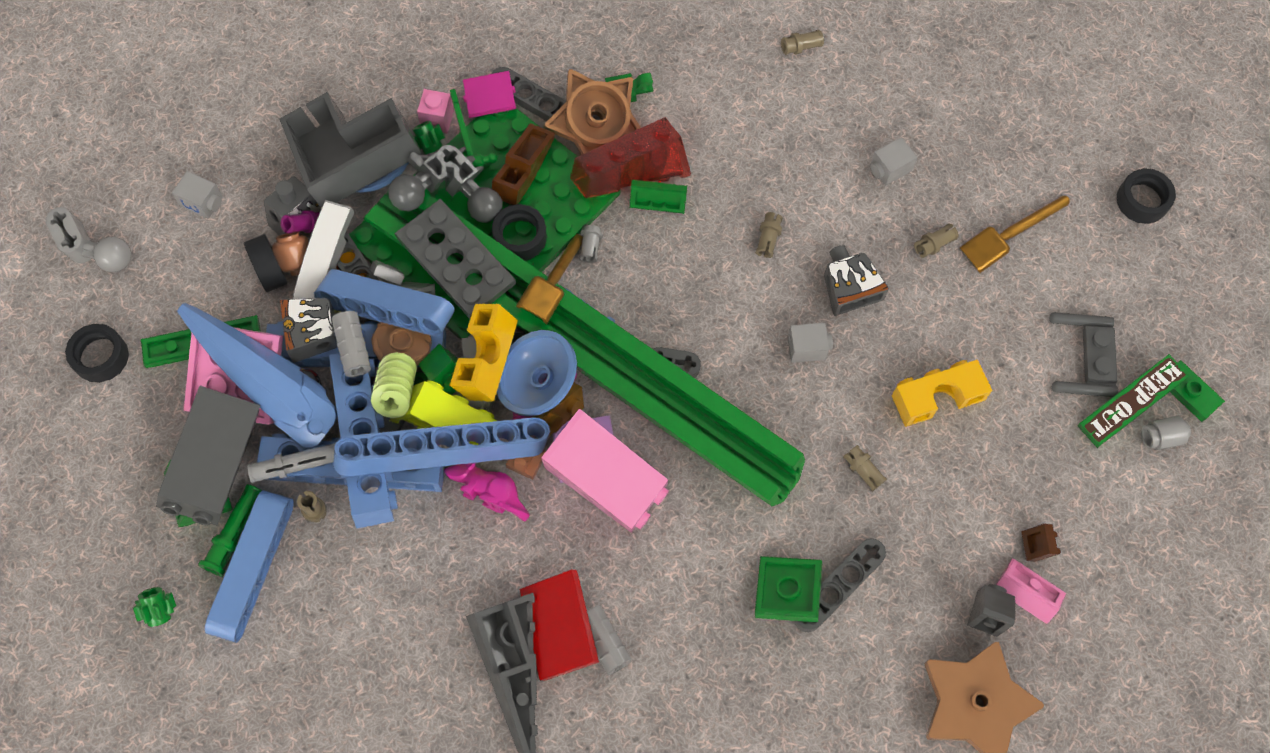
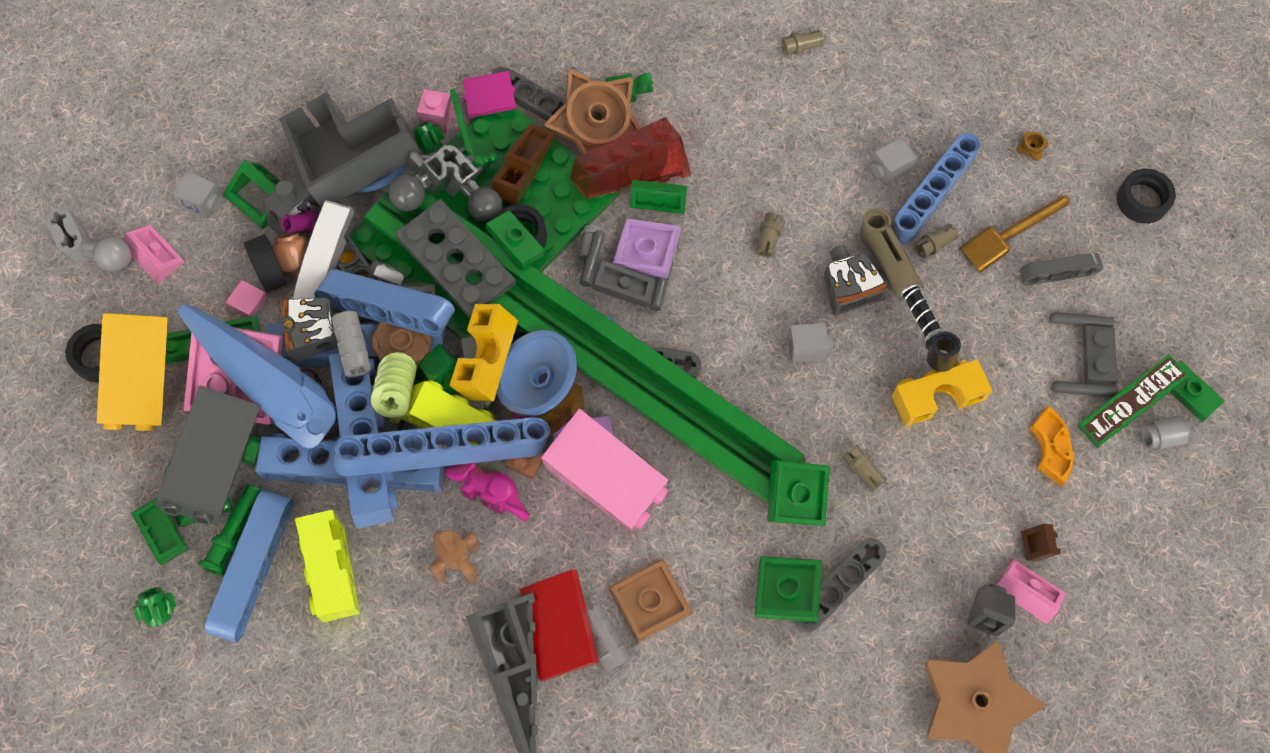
(131, 371): none -> yellow slope
(152, 252): none -> bright pink slope
(159, 532): none -> green plate
(246, 299): none -> bright pink tile
(252, 450): none -> green tile
(262, 177): none -> green tile
(291, 463): light grey pin -> none
(305, 504): dark tan pin -> none
(327, 566): none -> neon yellow wedge
(454, 554): none -> medium nougat plant
(515, 239): none -> green plate
(542, 295): pearl gold piece -> none
(621, 281): none -> dark grey plate
(647, 247): none -> lavender tile
(650, 600): none -> medium nougat tile
(798, 493): none -> green tile
(907, 286): none -> piece
(940, 178): none -> medium blue beam
(1035, 139): none -> pearl gold plate
(1055, 445): none -> light orange tile
(1061, 269): none -> dark grey beam

